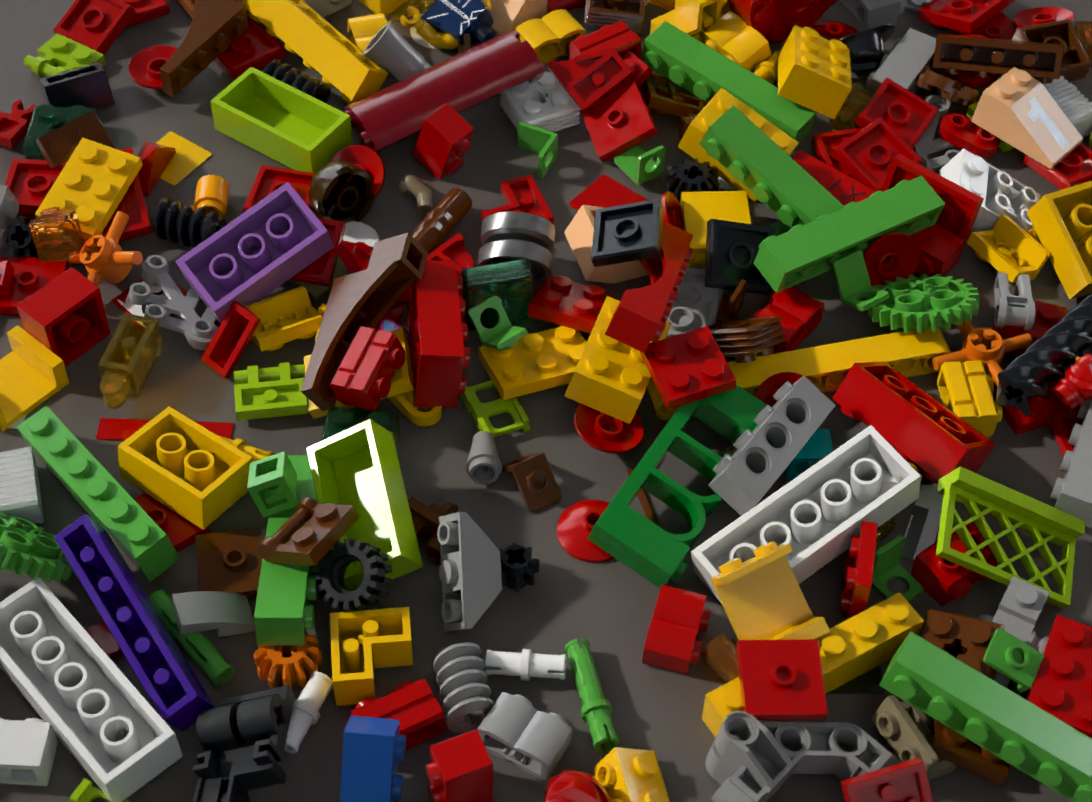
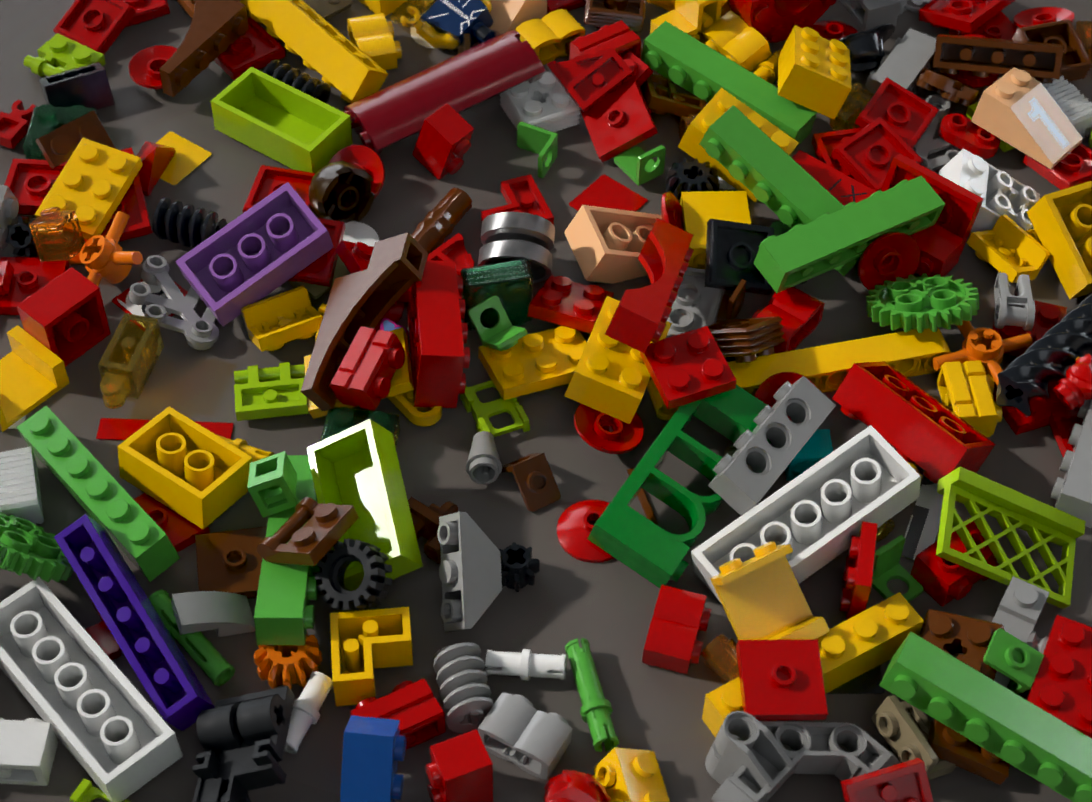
(212, 194): light orange brick -> none
(231, 339): red slope -> none
(394, 53): light grey plant -> none
(420, 190): dark tan arm -> none
(627, 233): black plate -> none
(854, 282): bright green bracket -> none

